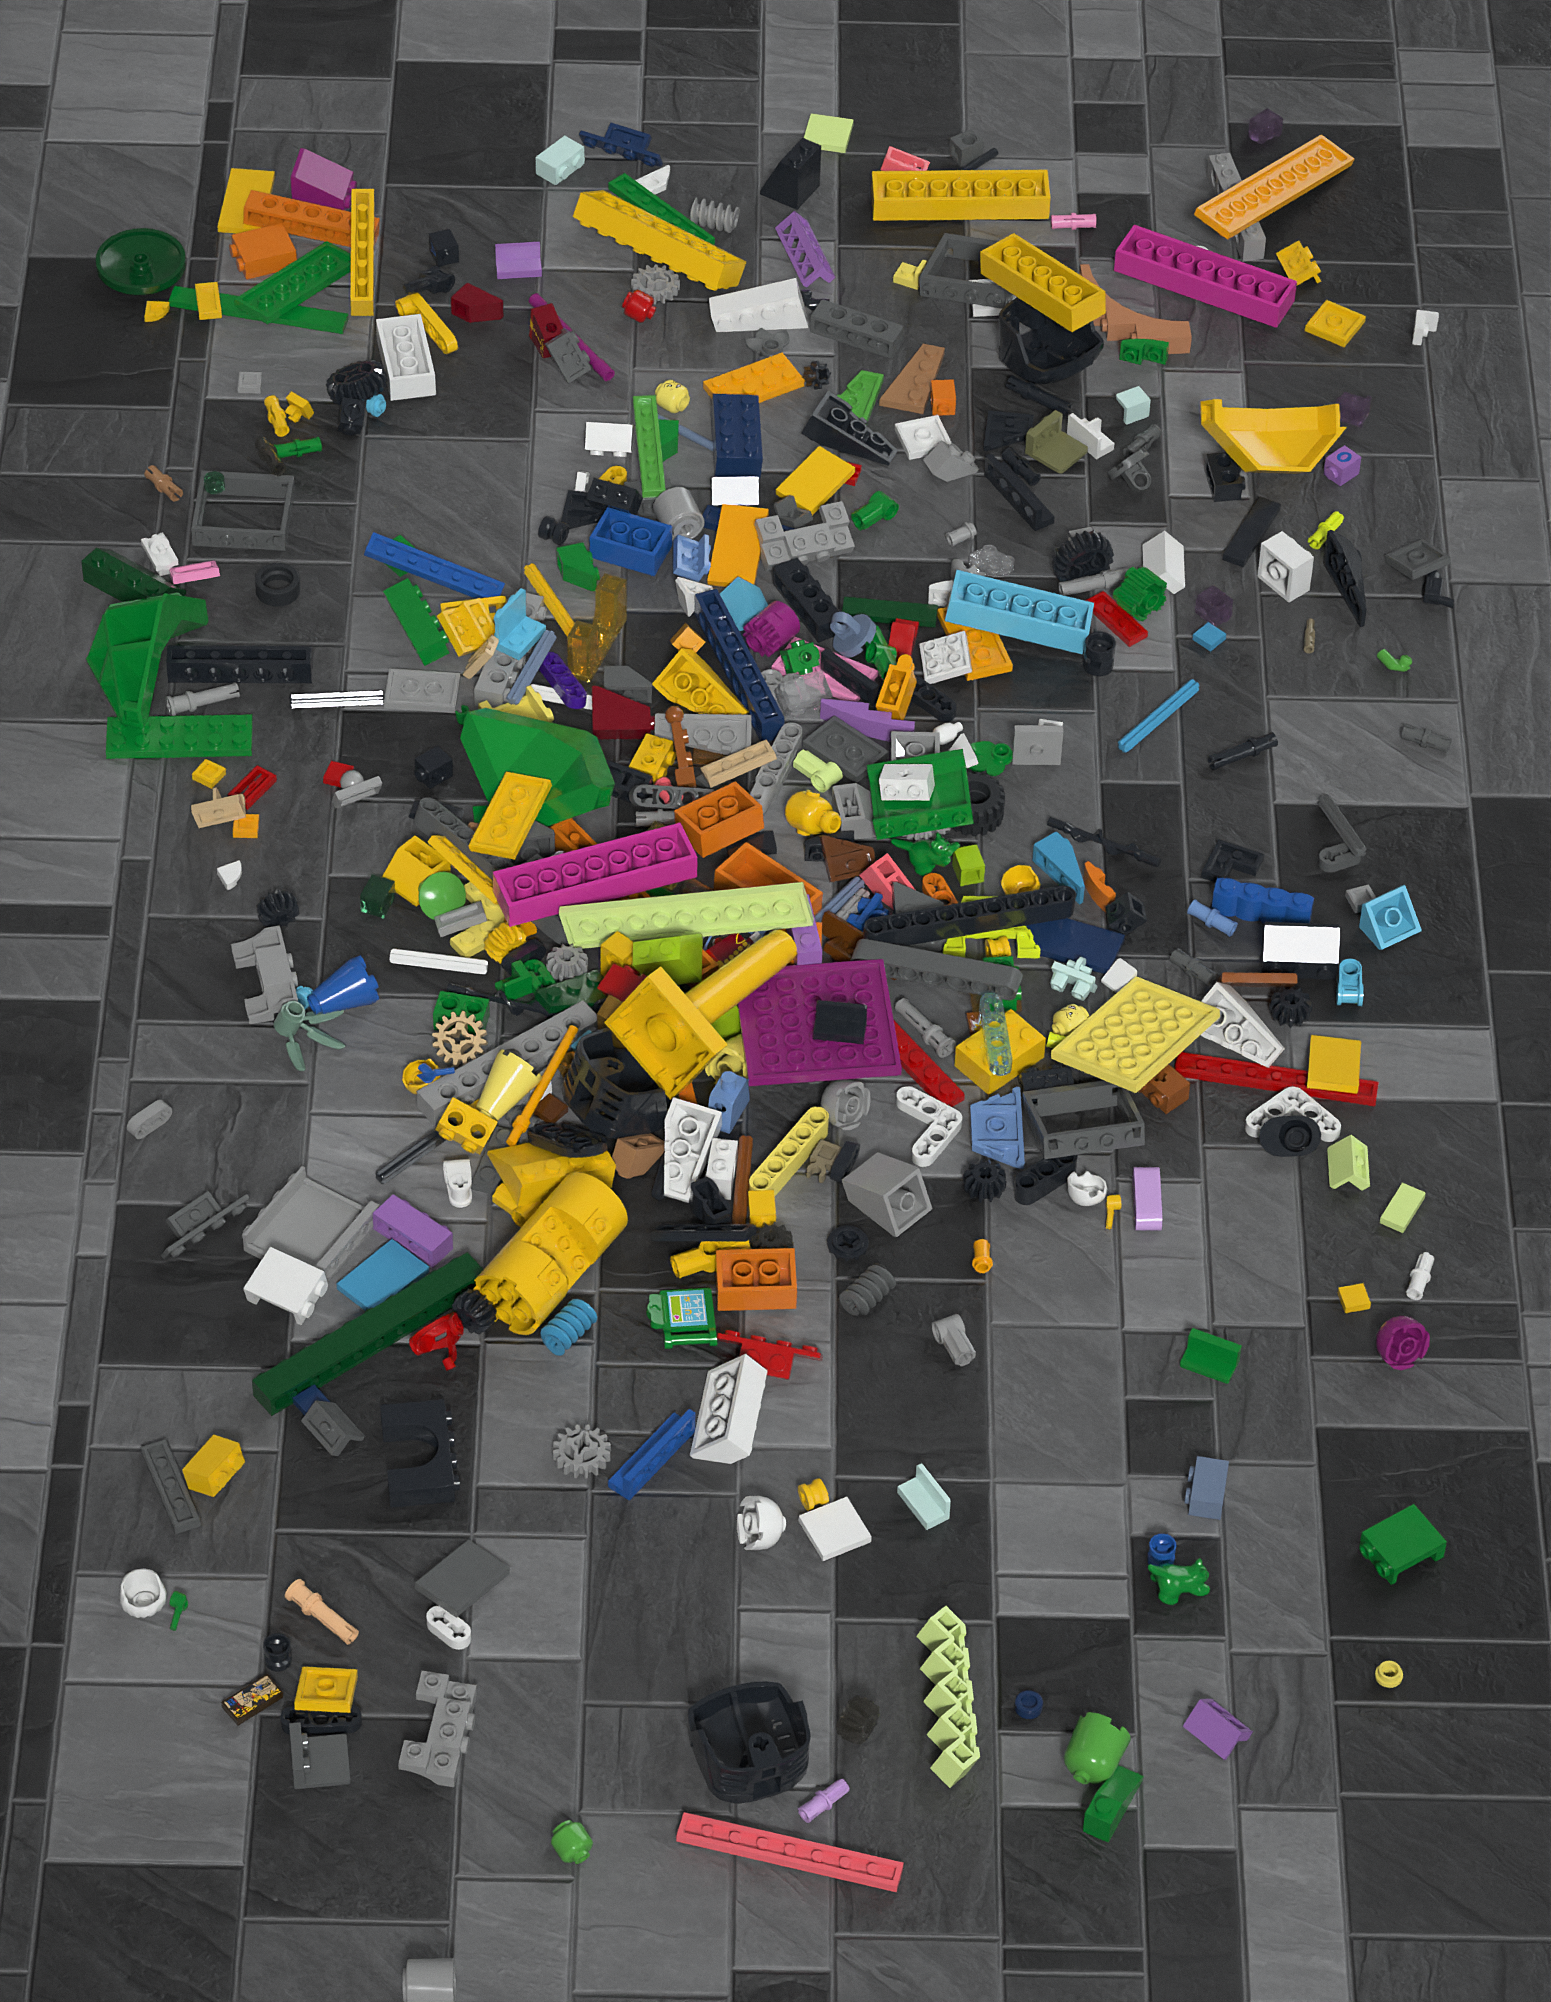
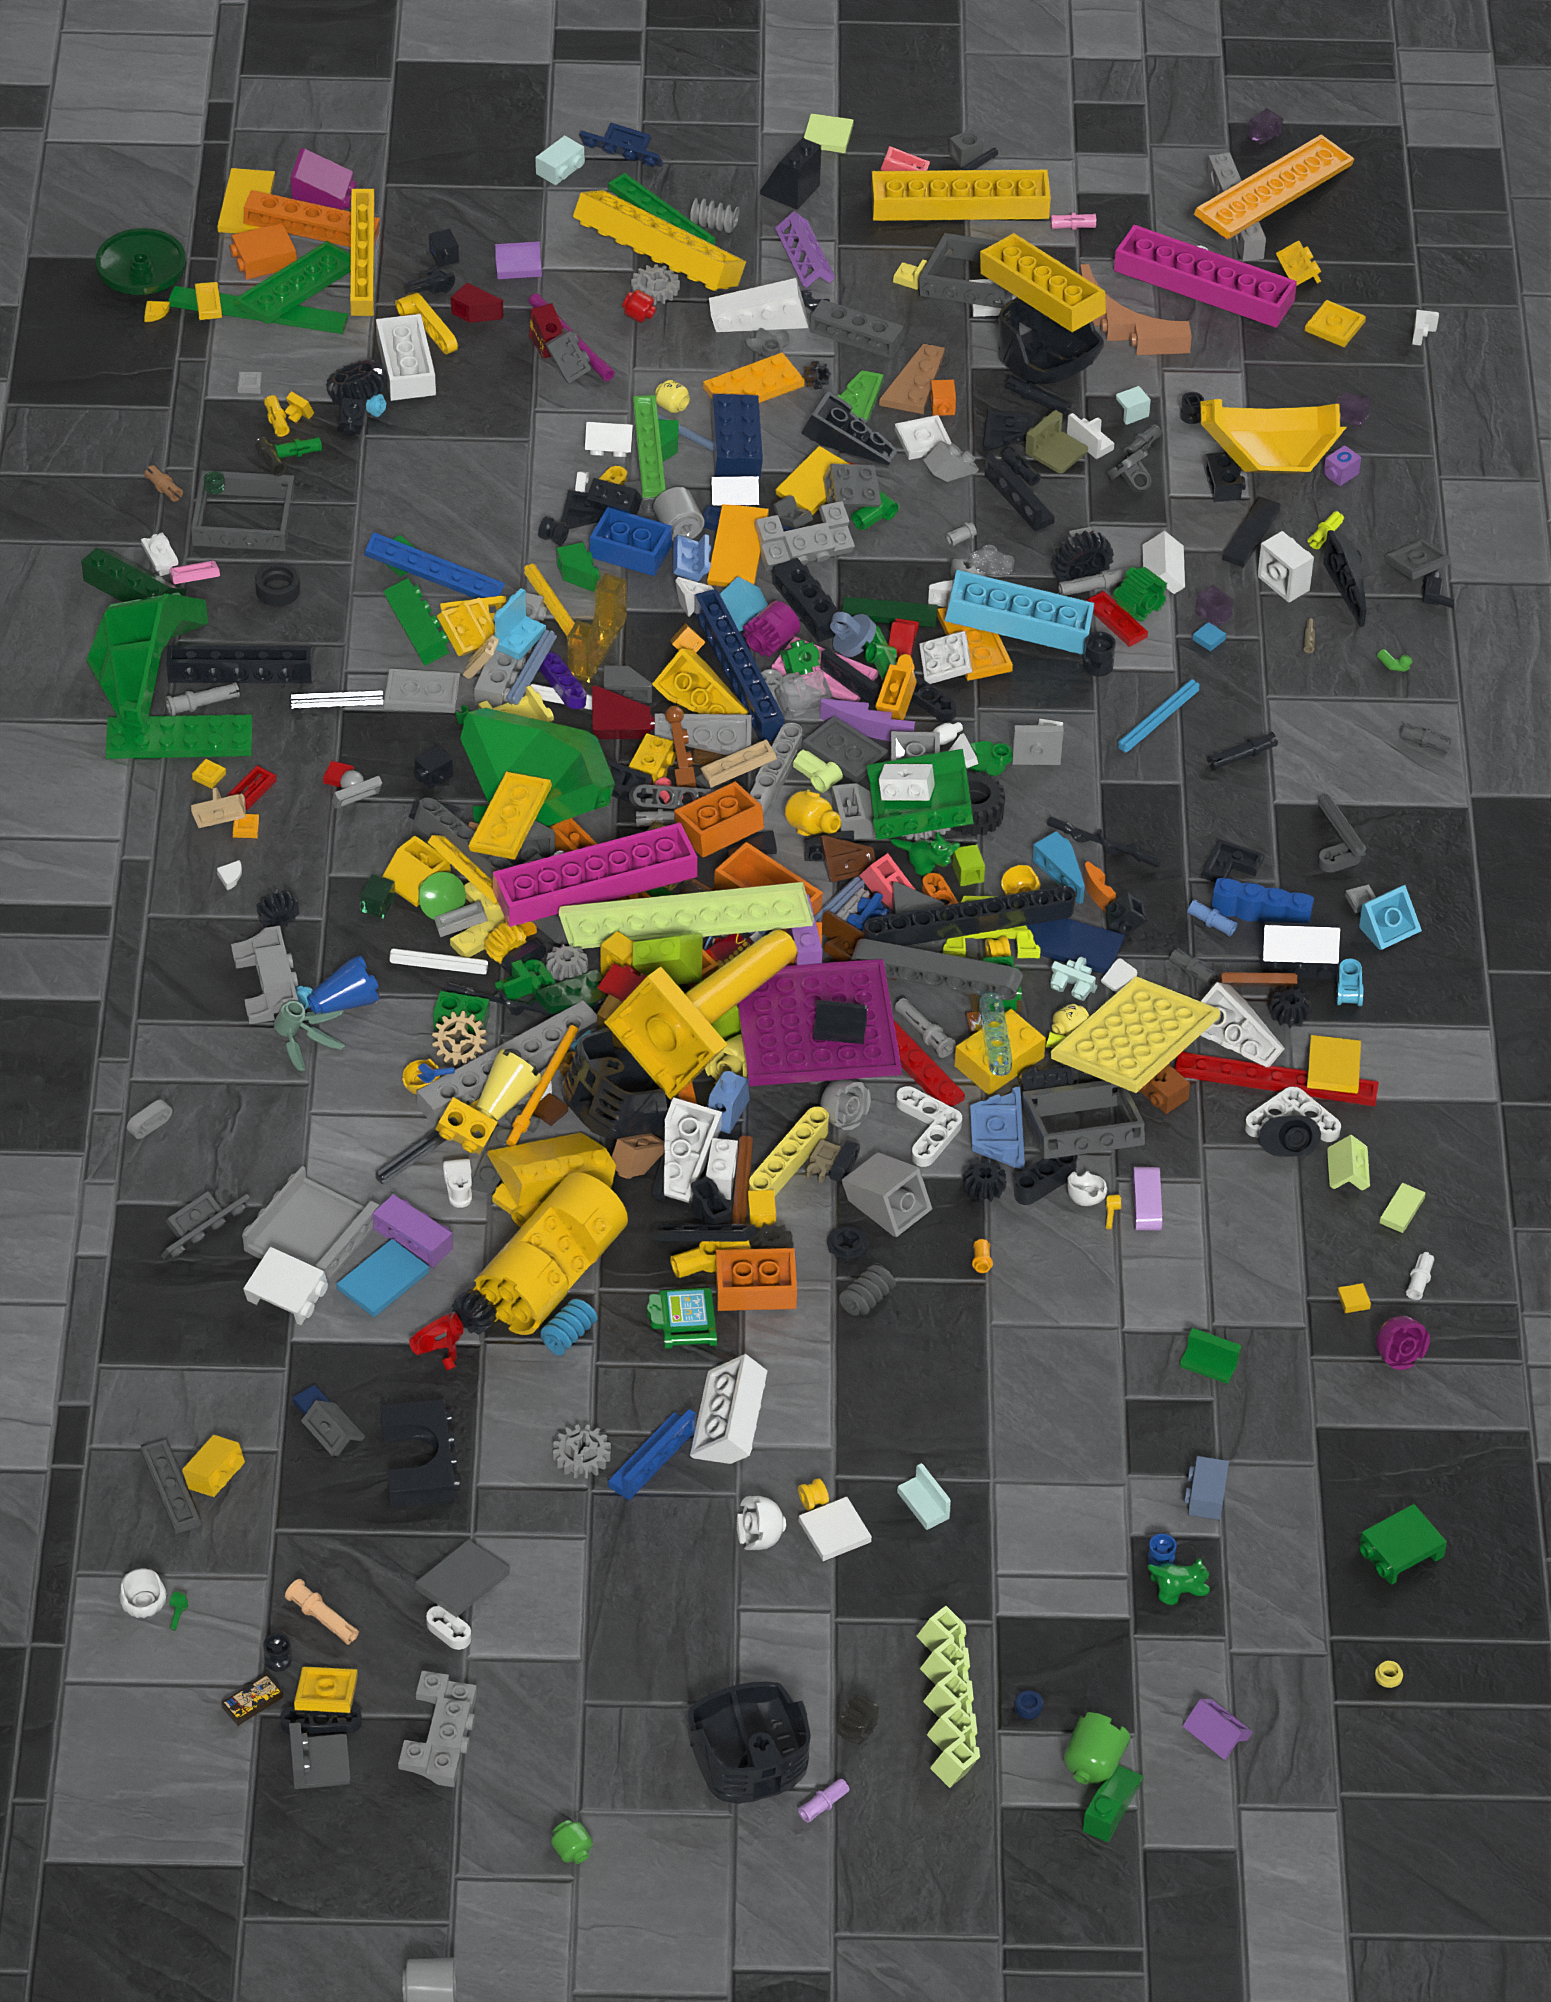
(366, 1334): dark green brick -> none
(567, 1140): black tile -> none
(656, 181): white tile -> none
(775, 1358): red bracket -> none
(790, 1852): coral plate -> none
(852, 484): none -> dark grey bracket
(951, 1333): light grey piece -> none
(1144, 349): green slope -> none
(1191, 407): none -> black wheel

